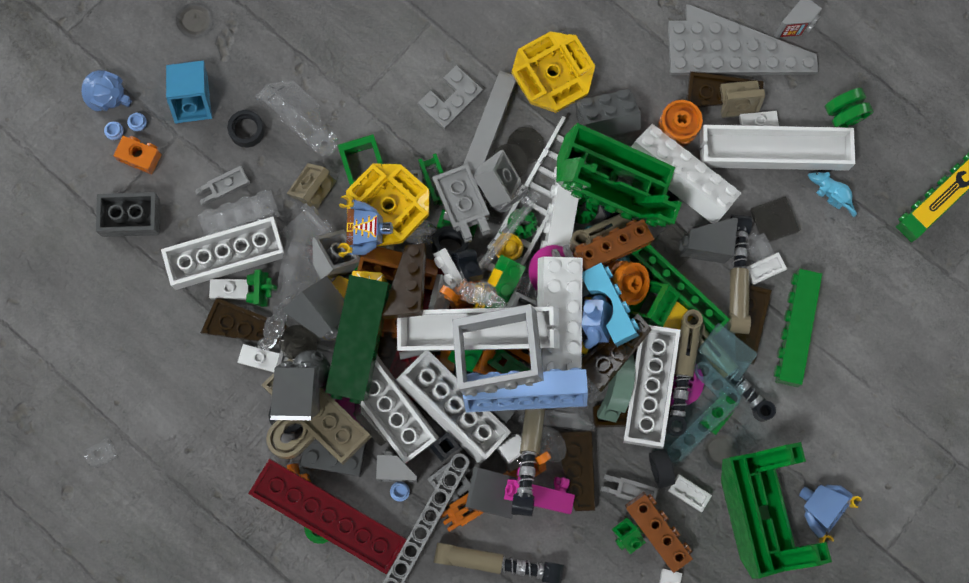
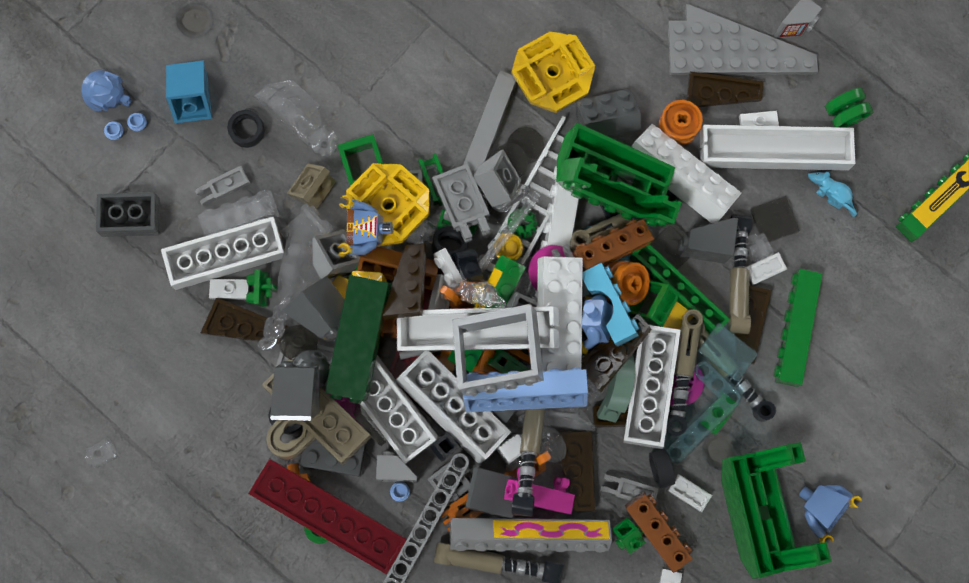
(145, 162): orange brick -> none
(258, 358): white plate -> none
(446, 112): light grey plate -> none
(530, 534): none -> brick
(586, 216): green gear -> none
(741, 98): dark tan bracket -> none

